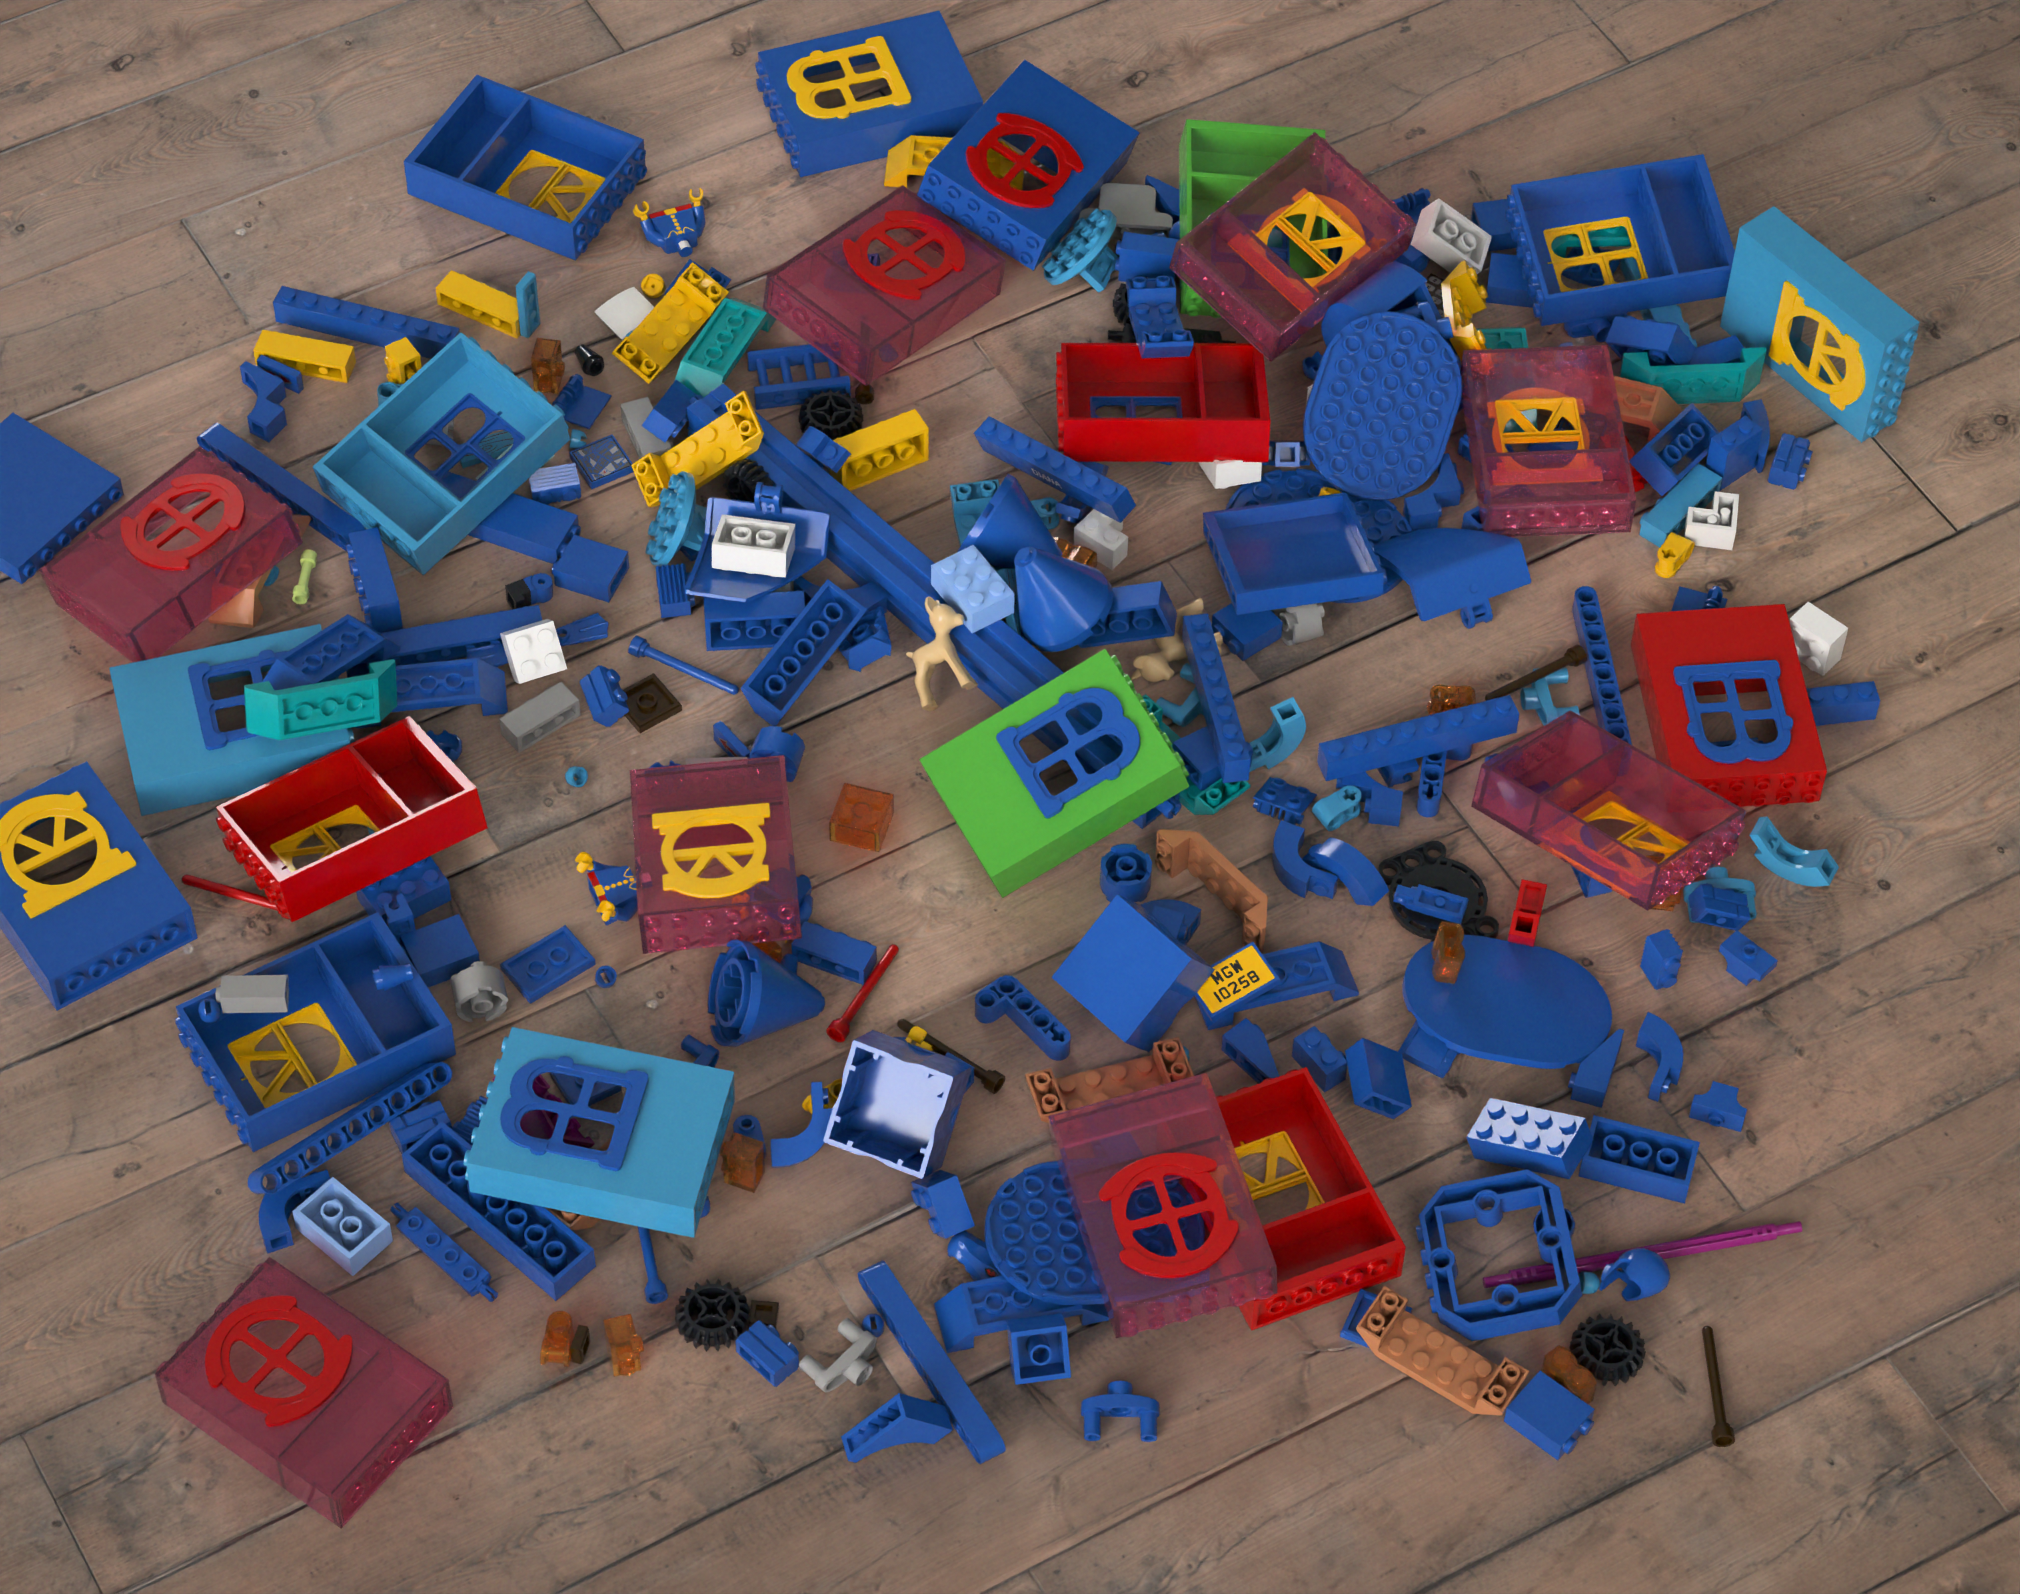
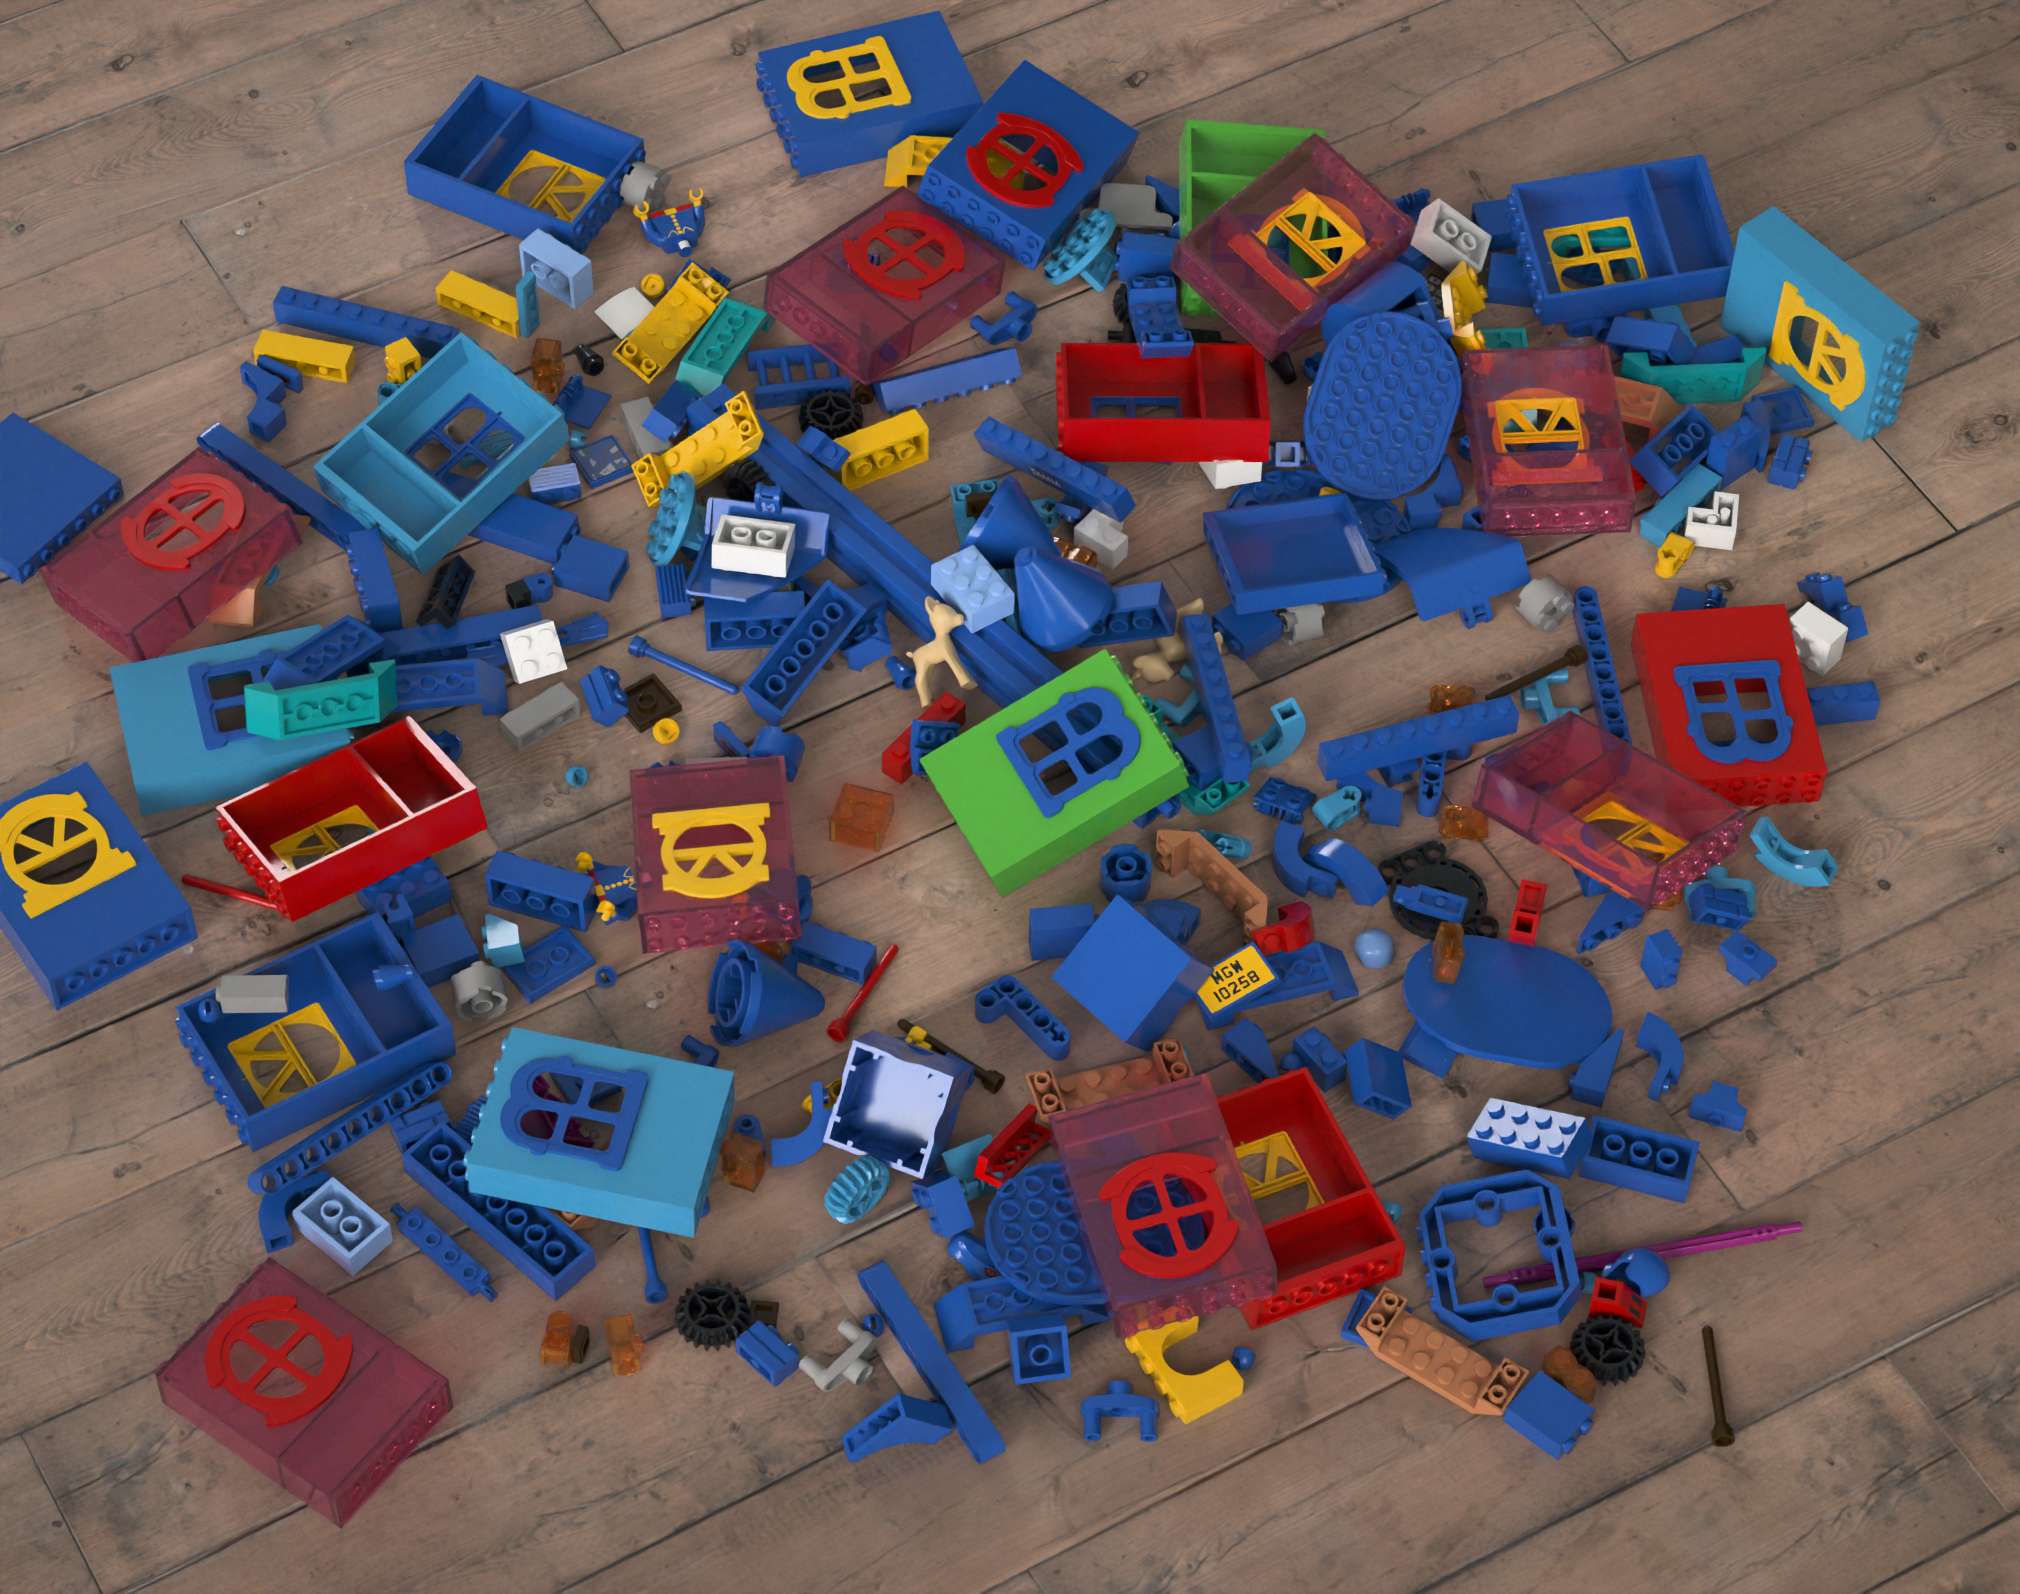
(308, 562): yellowish green bar -> none
(446, 593): none -> black fence
(503, 941): none -> dark azure slope
(541, 891): none -> blue brick
(557, 268): none -> light blue brick
(645, 184): none -> light grey brick
(666, 731): none -> yellow tile
(857, 1189): none -> dark azure gear
(897, 759): none -> red brick
(901, 673): none -> blue cone
(927, 737): none -> blue slope
(947, 379): none -> blue slope
(963, 1162): none -> dark azure hinge
(976, 503): none -> dark brown tile
(1005, 1144): none -> red fence
(1013, 324): none -> blue connector
(1058, 930): none -> blue brick
(1187, 1394): none -> yellow arch
(1227, 844): none -> dark azure connector
(1243, 1358): none -> blue hinge
(1284, 368): none -> black cone
(1289, 934): none -> red arch
(1290, 1061): none -> blue hinge
(1374, 948): none -> medium blue hair
(1393, 1209): none -> dark azure hinge
(1466, 823): none -> clear orange piece
(1544, 603): none -> light grey brick
(1610, 919): none -> blue slope
(1619, 1300): none -> red slope
(1785, 410): none -> blue tile
(1831, 597): none -> blue arch

